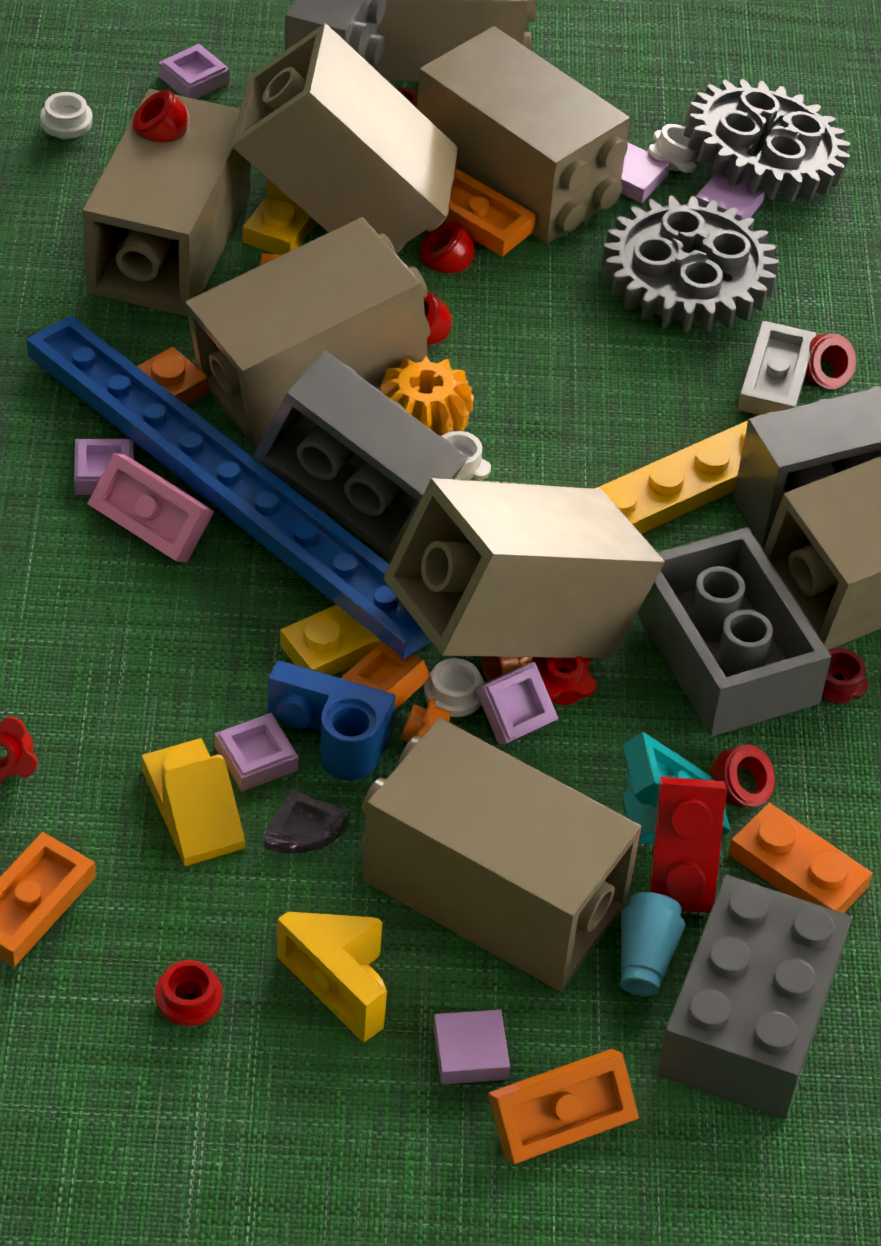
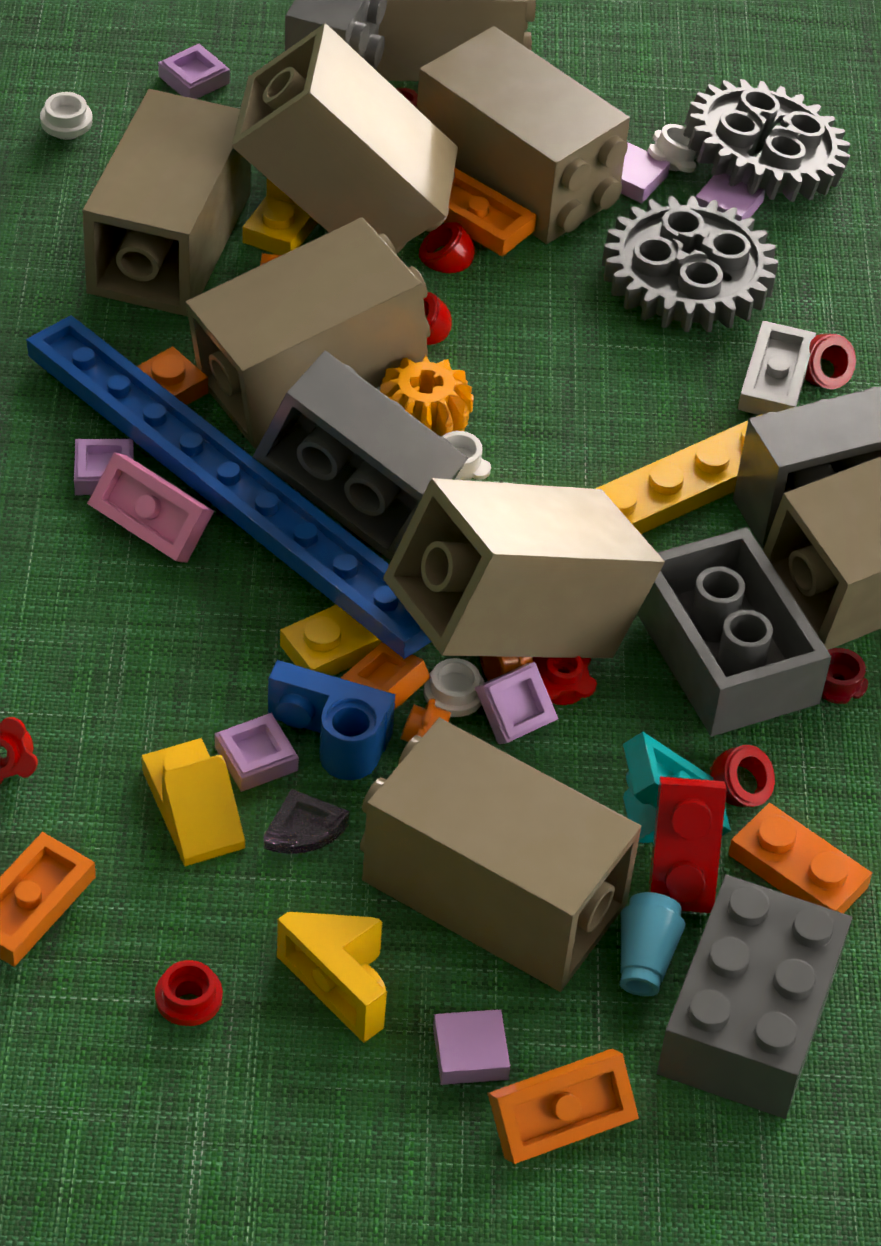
(170, 118): red piece -> none

